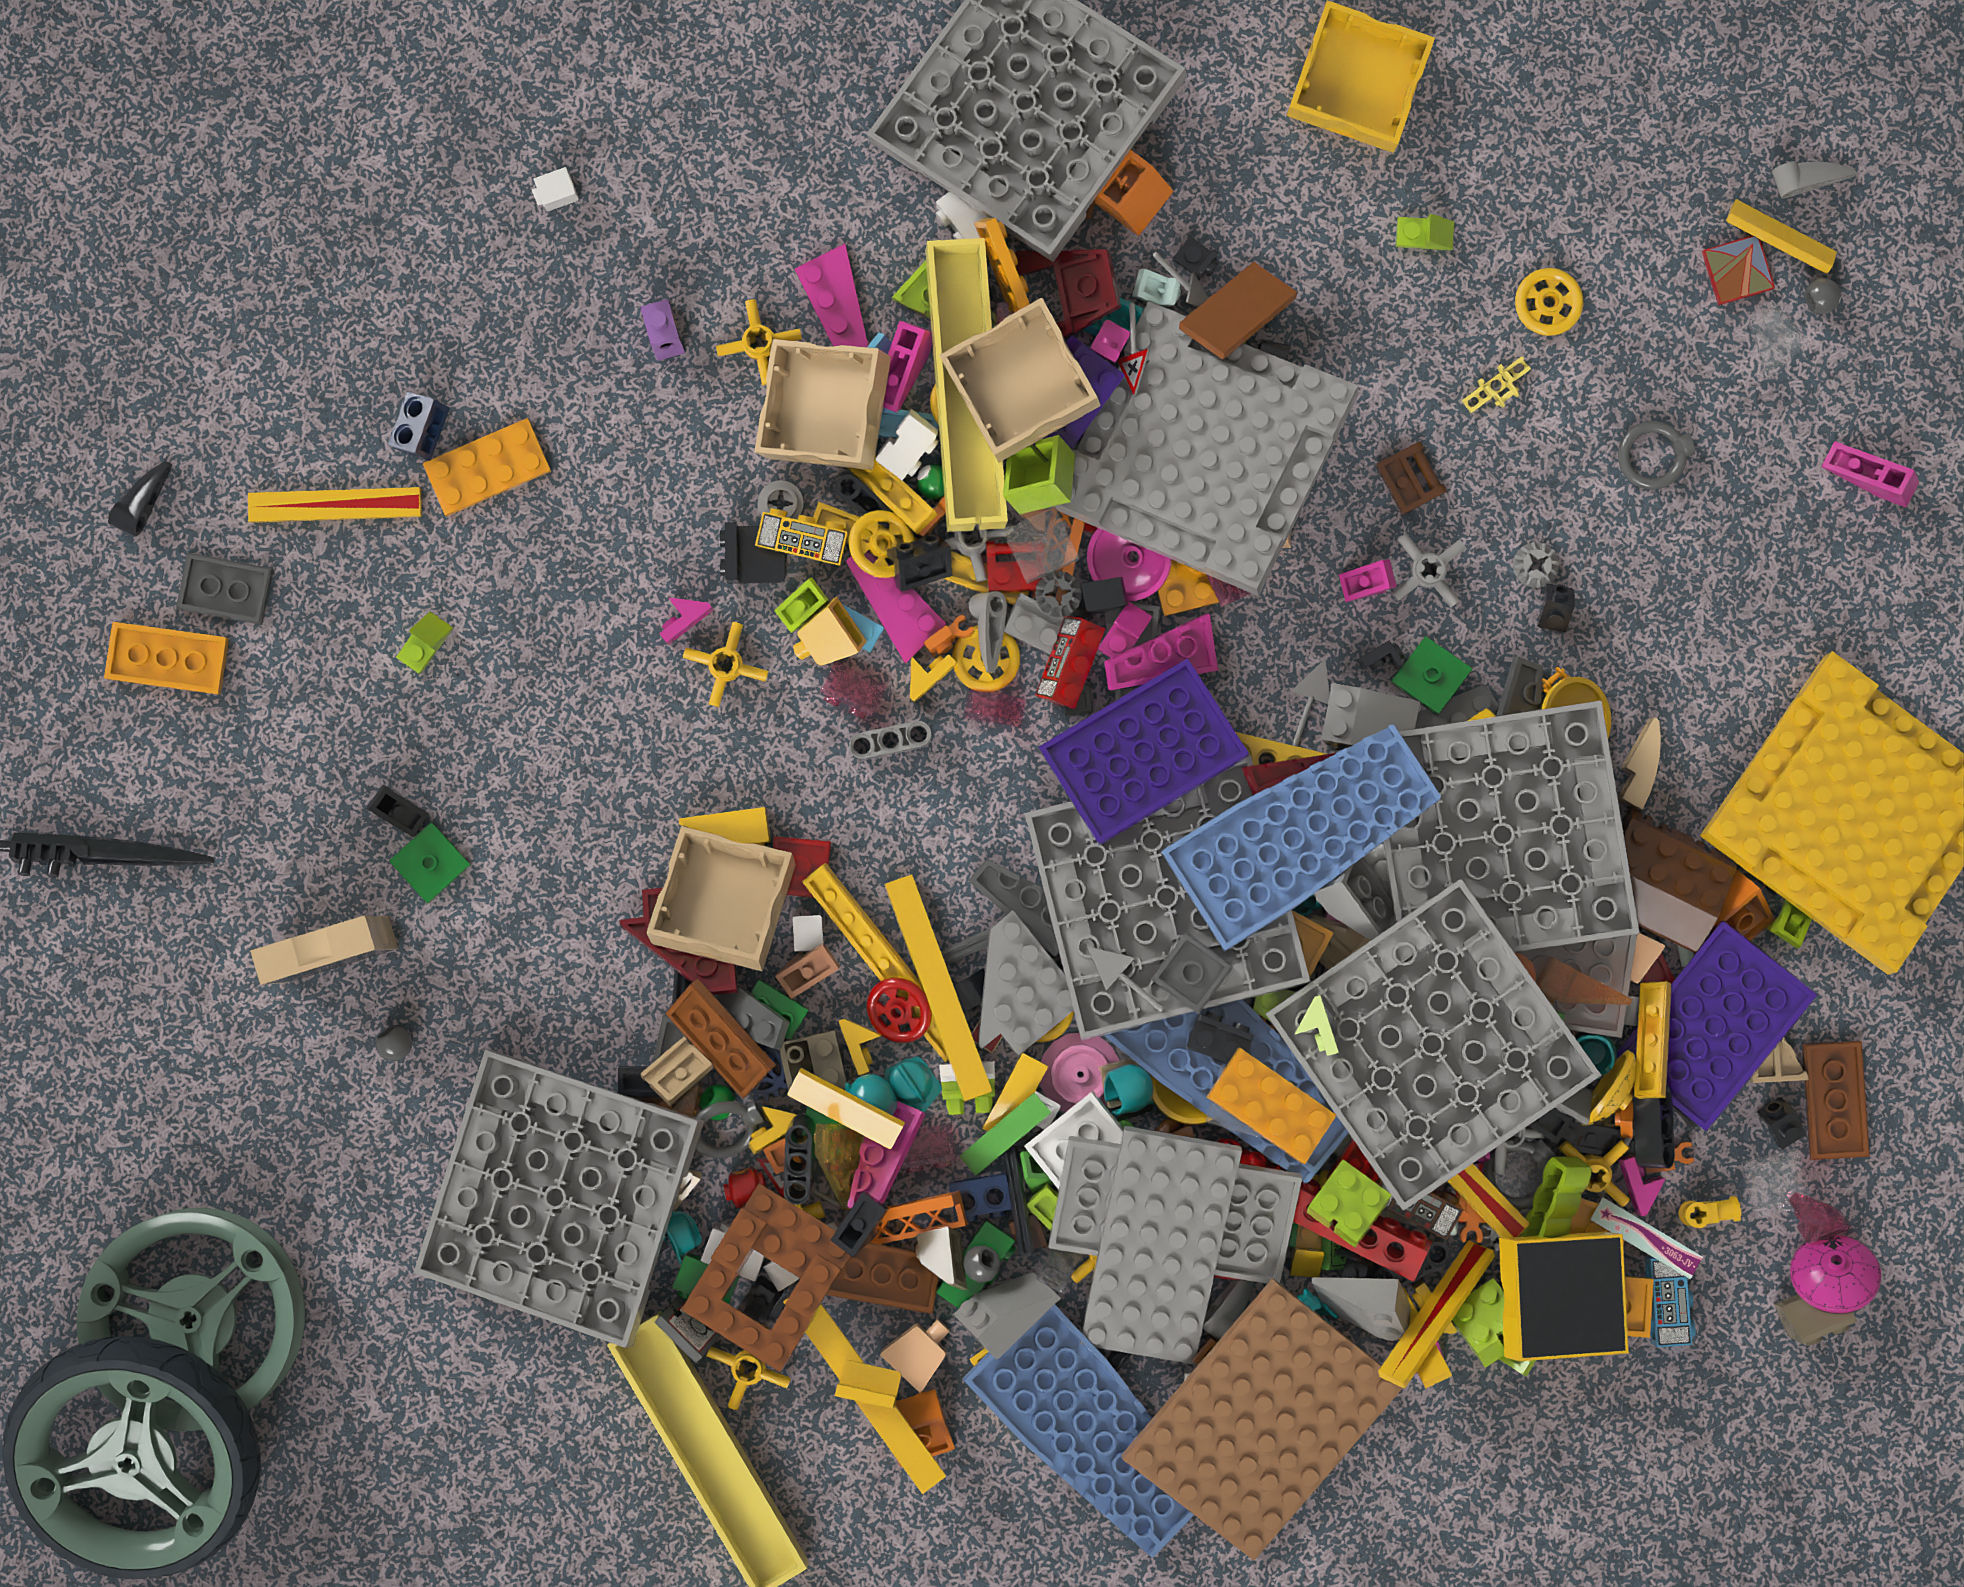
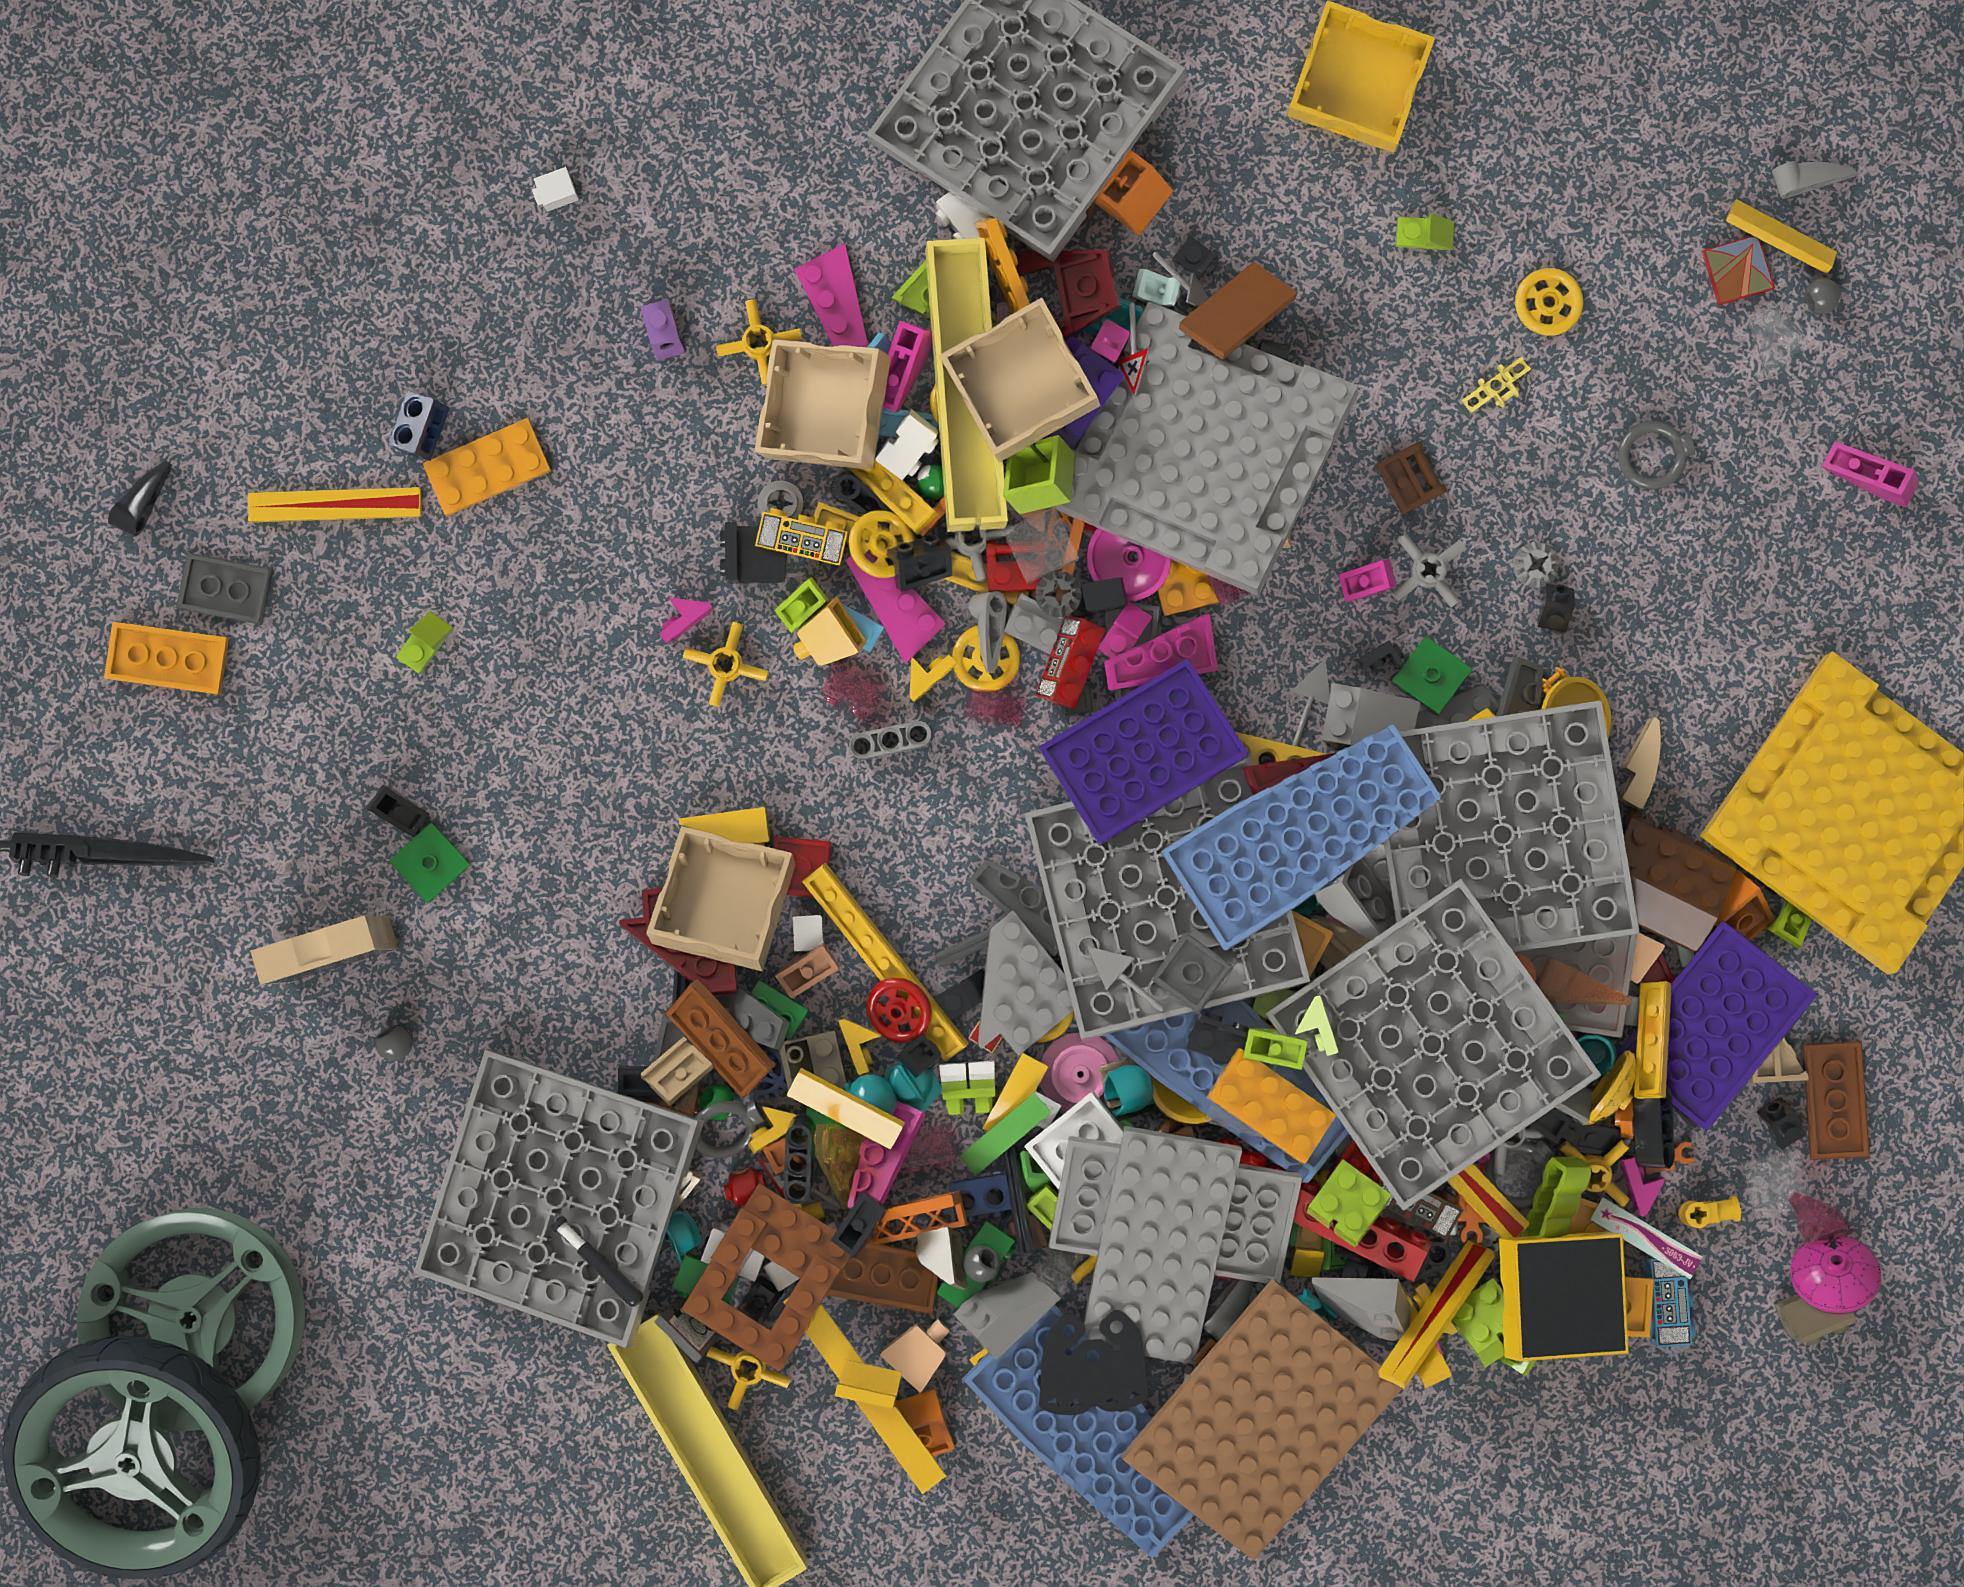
(600, 1264): none -> black piece
(919, 1056): none -> black bracket
(938, 988): yellow tile -> none
(942, 640): orange plate -> none
(1093, 1383): none -> black piece
(1275, 1048): none -> lime slope

